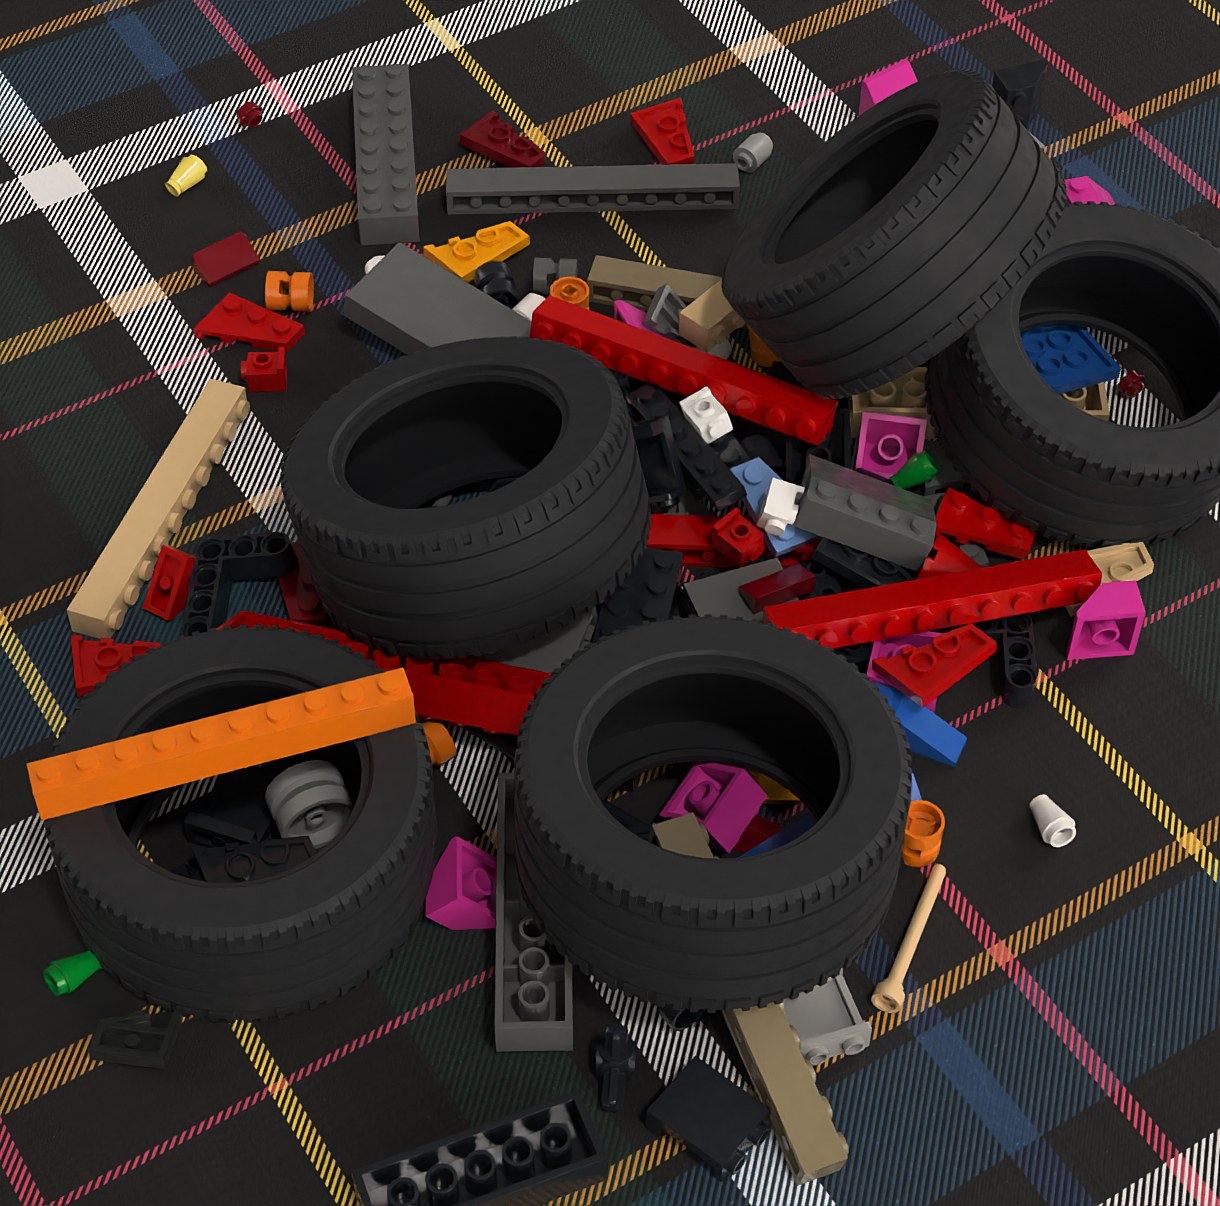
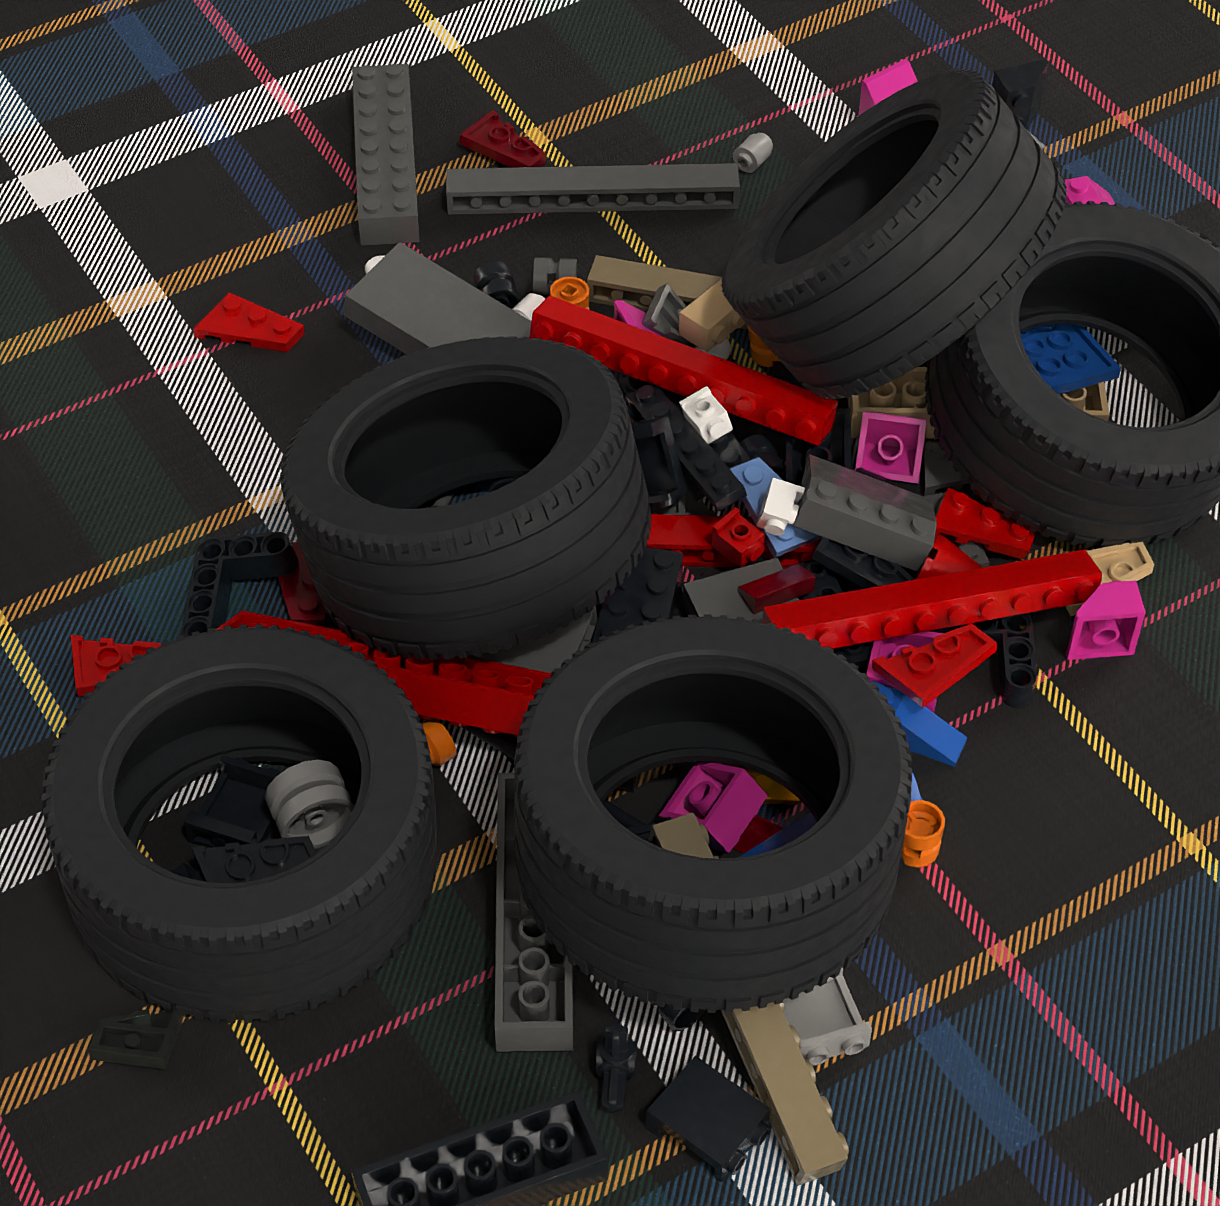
(70, 972): green cone -> none
(158, 510): tan brick -> none
(169, 583): red slope -> none
(187, 174): light yellow cone -> none
(221, 743): orange brick -> none
(224, 259): dark red slope -> none
(249, 114): dark red plate -> none
(265, 371): red brick -> none
(300, 291): orange wheel -> none
(463, 888): dark pink slope -> none
(488, 245): light orange wing -> none
(665, 132): red wing -> none
(889, 993): tan piece -> none
(915, 471): green cone -> none
(1054, 824): white cone -> none
(1131, 384): dark red plate -> none

